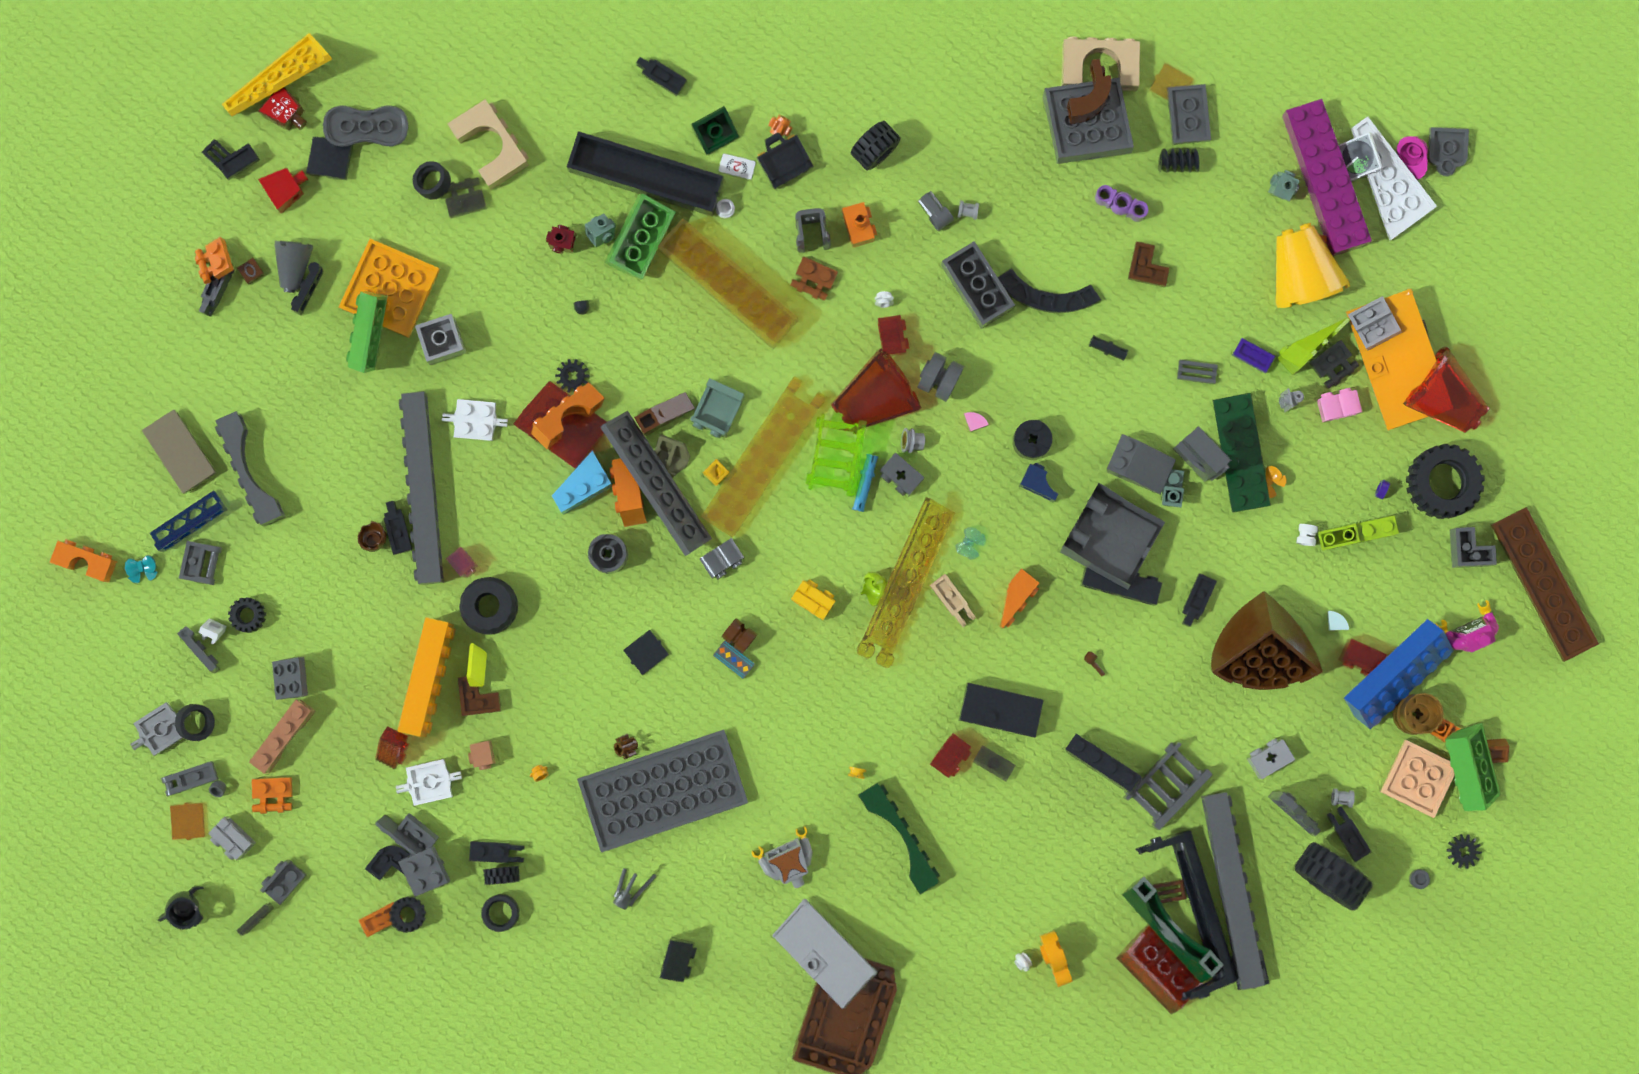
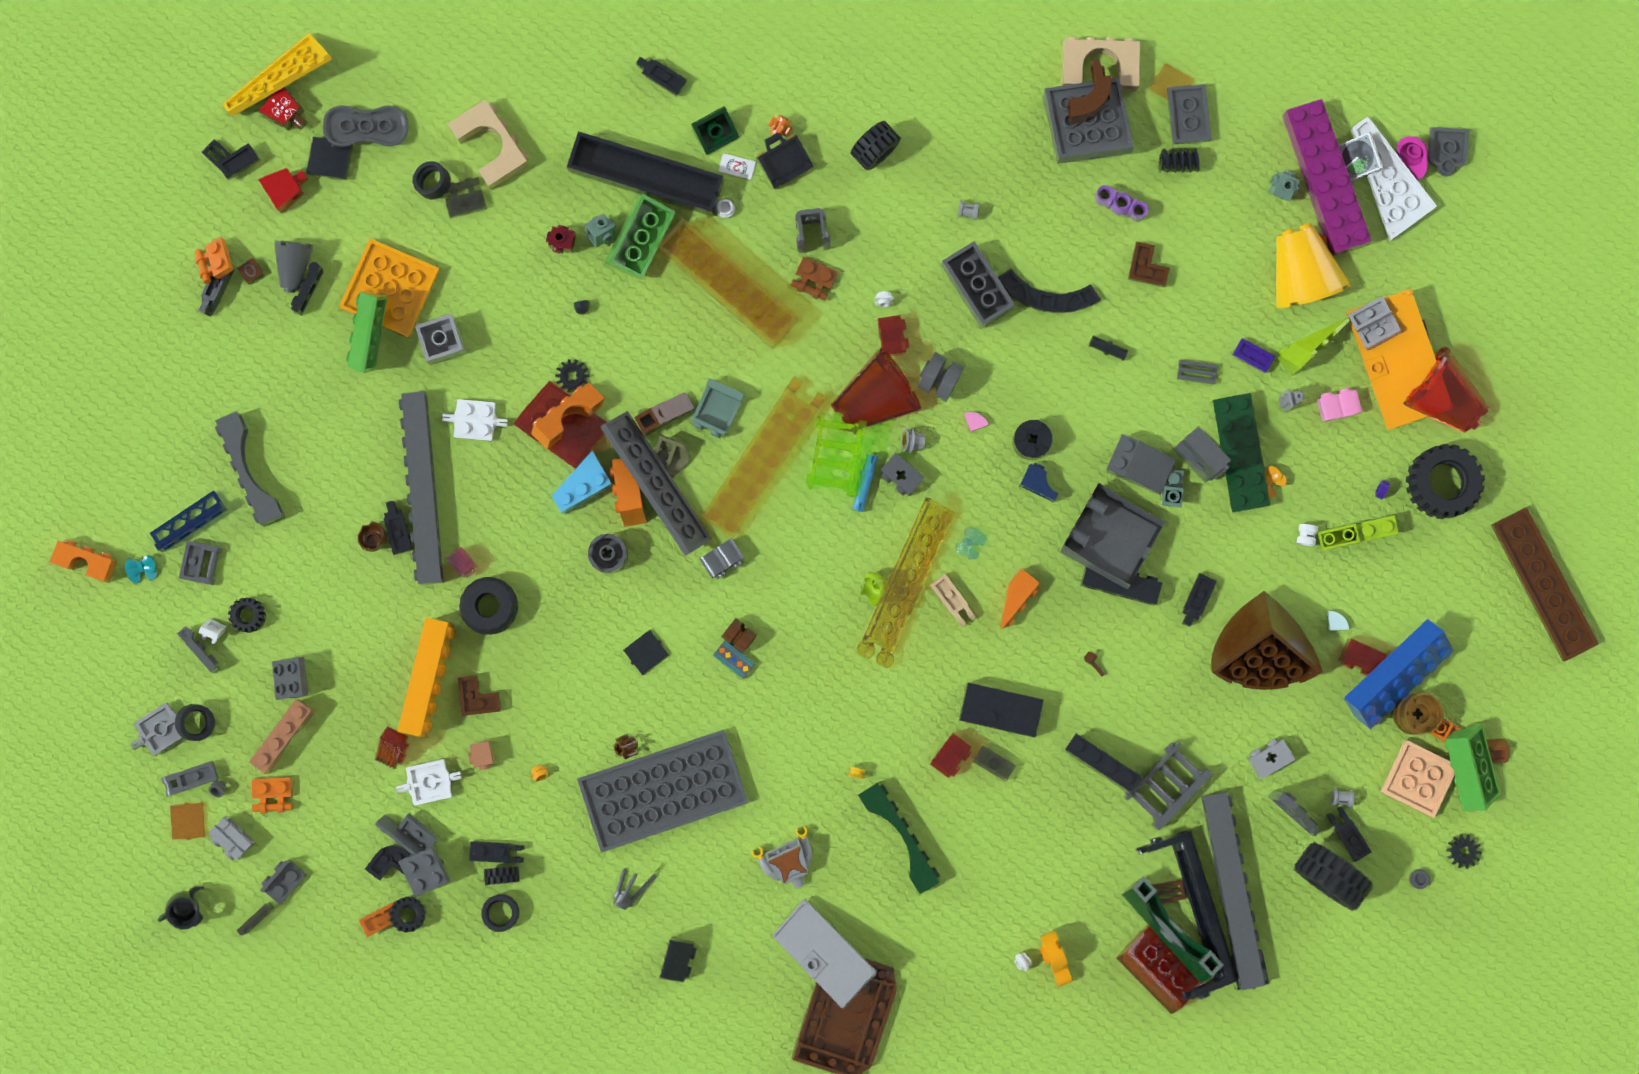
(179, 451): dark tan tile -> none
(476, 666): neon yellow slope -> none
(715, 472): yellow tile -> none
(813, 599): yellow brick -> none
(858, 224): orange brick -> none
(938, 215): dark grey piece -> none
(1332, 358): pearl dark grey plate -> none
(1466, 553): dark grey brick -> none
(1474, 634): dark pink torso -> none

